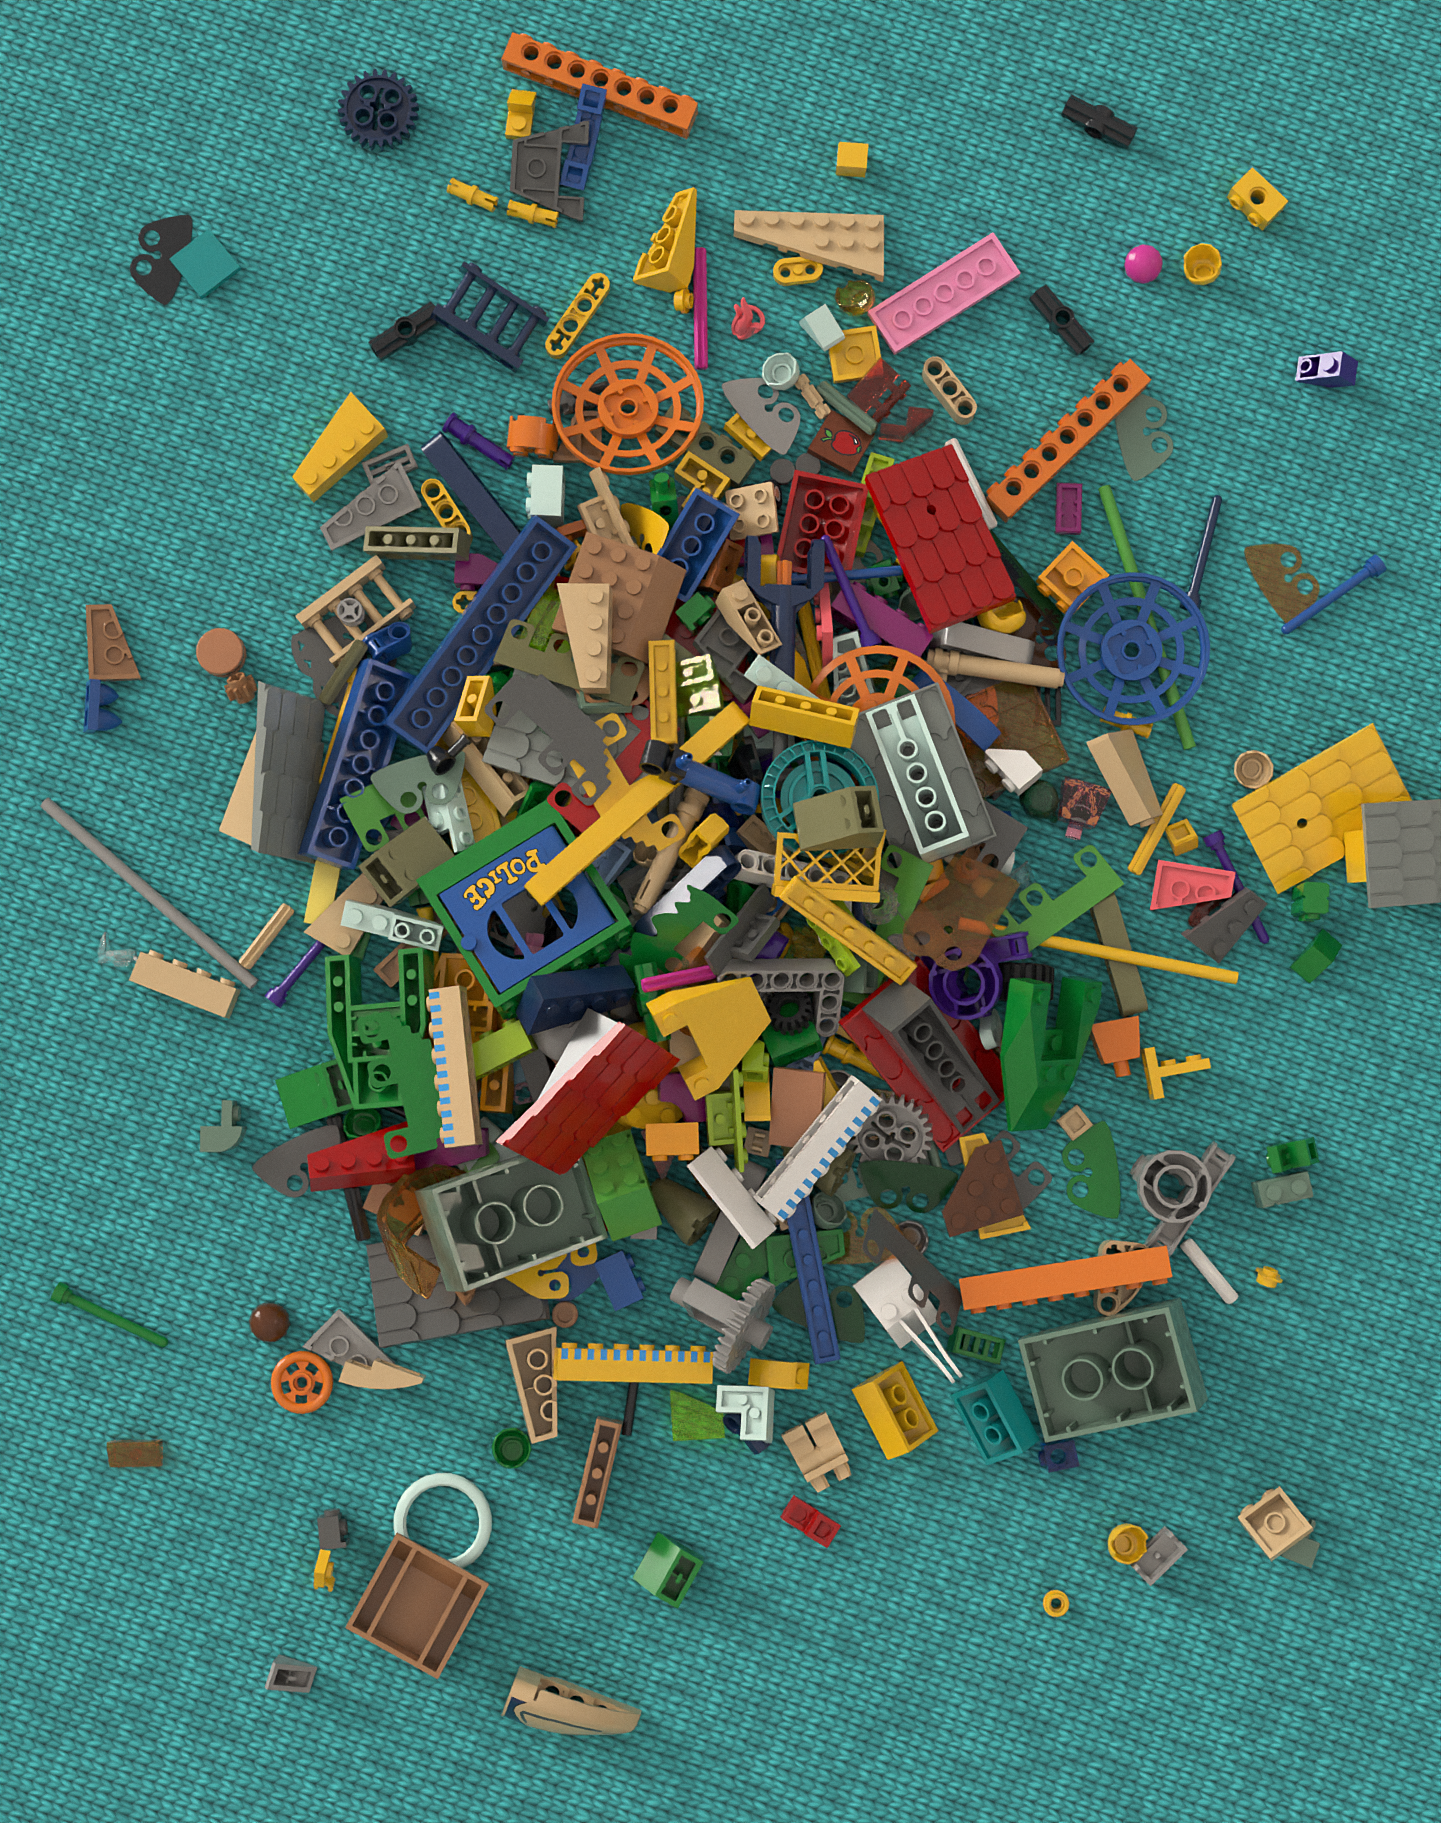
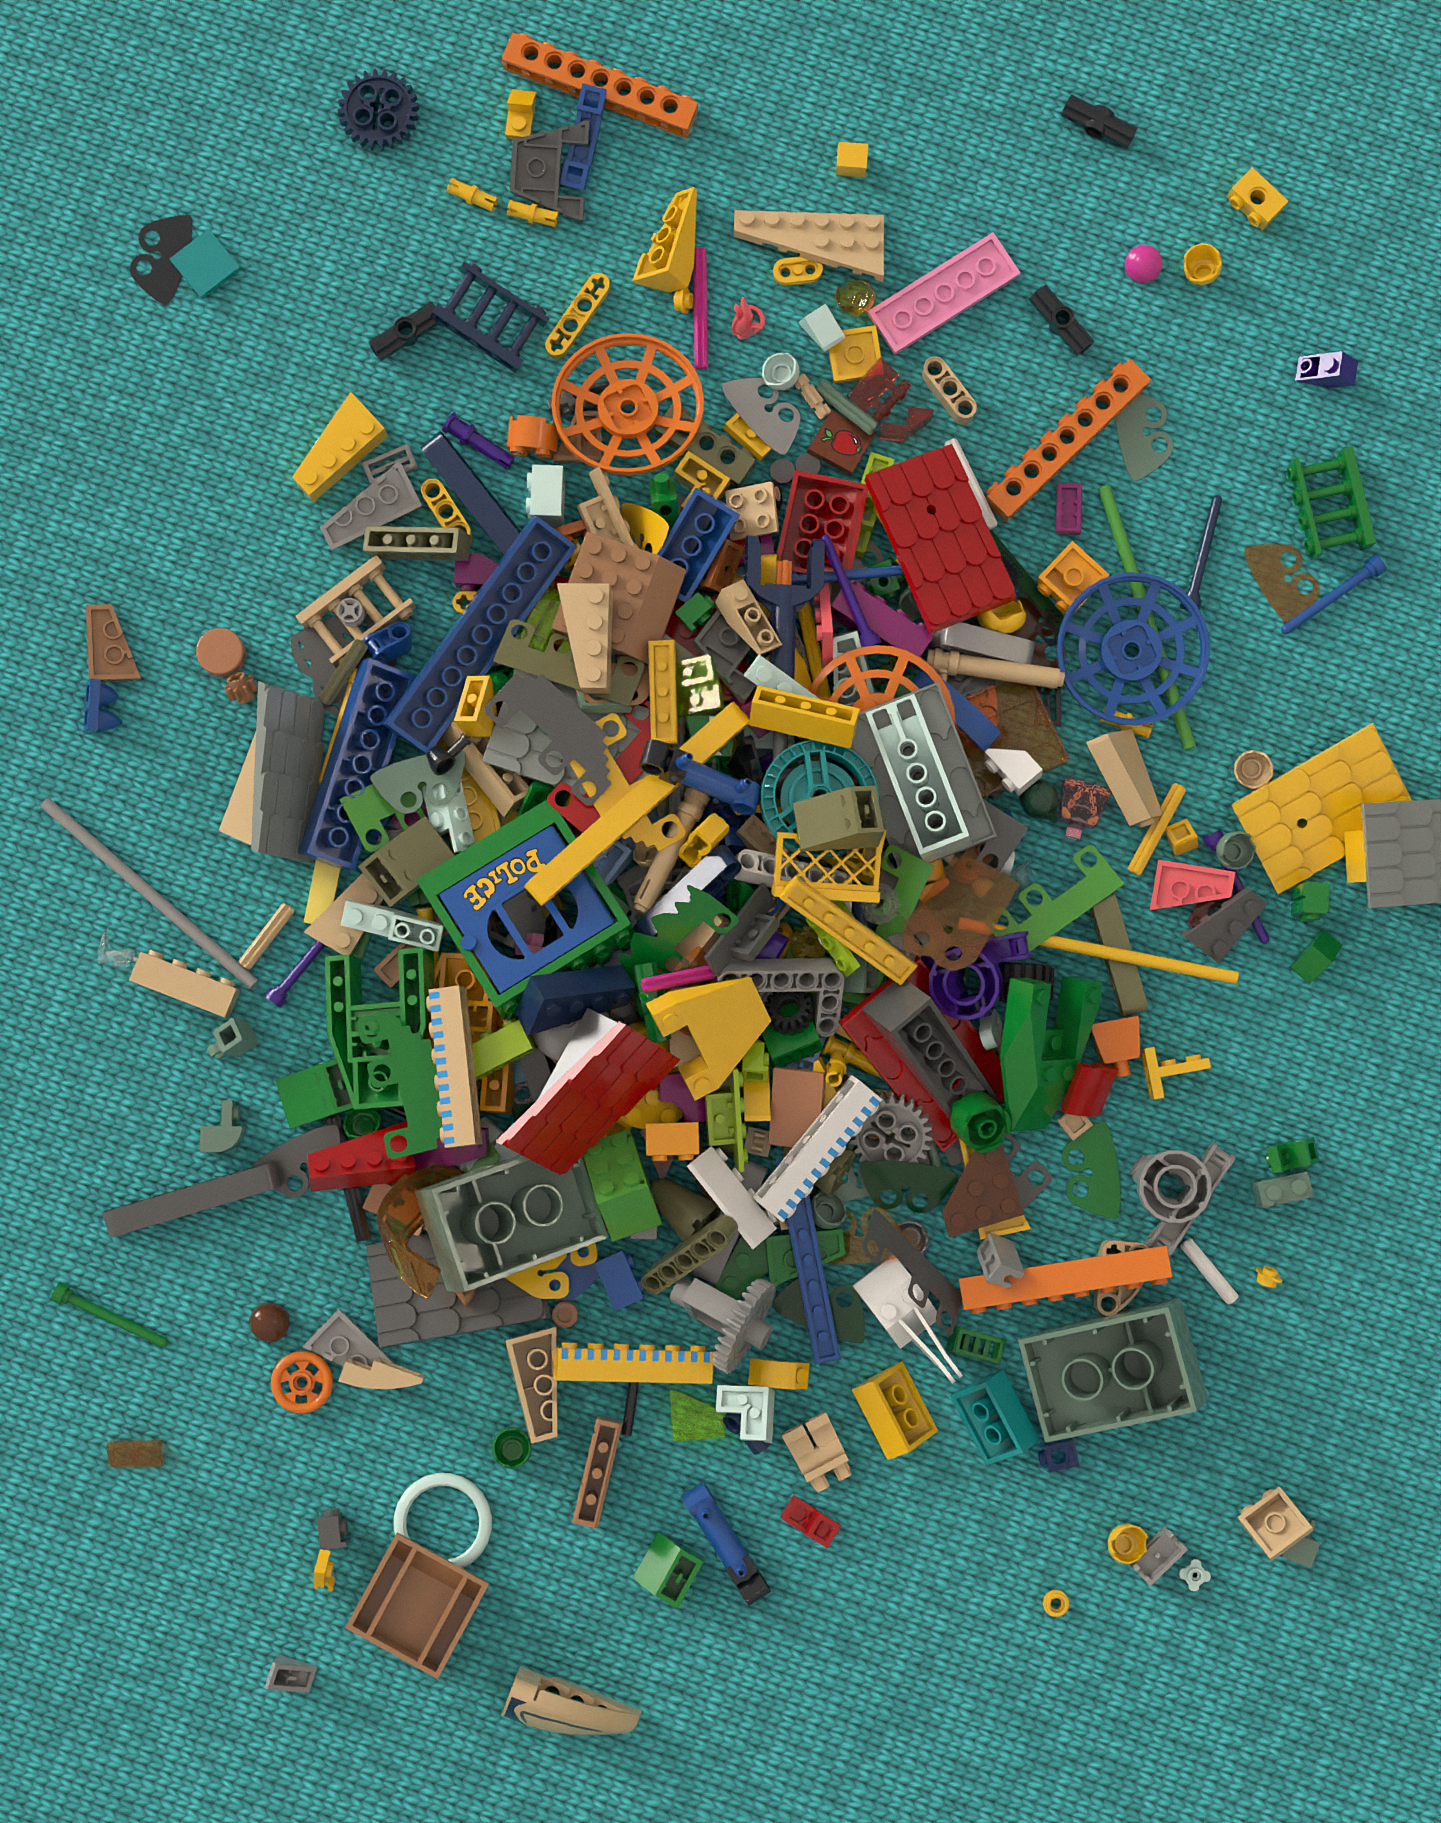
(191, 1199): none -> dark grey beam
(233, 1038): none -> sand green brick
(689, 1254): none -> olive beam
(726, 1544): none -> blue piece
(836, 1068): none -> yellow pin
(980, 1122): none -> green brick
(999, 1259): none -> light grey hinge
(1089, 1089): none -> red slope
(1194, 1567): none -> light aqua plate
(1235, 850): none -> sand green hair
(1350, 486): none -> green fence

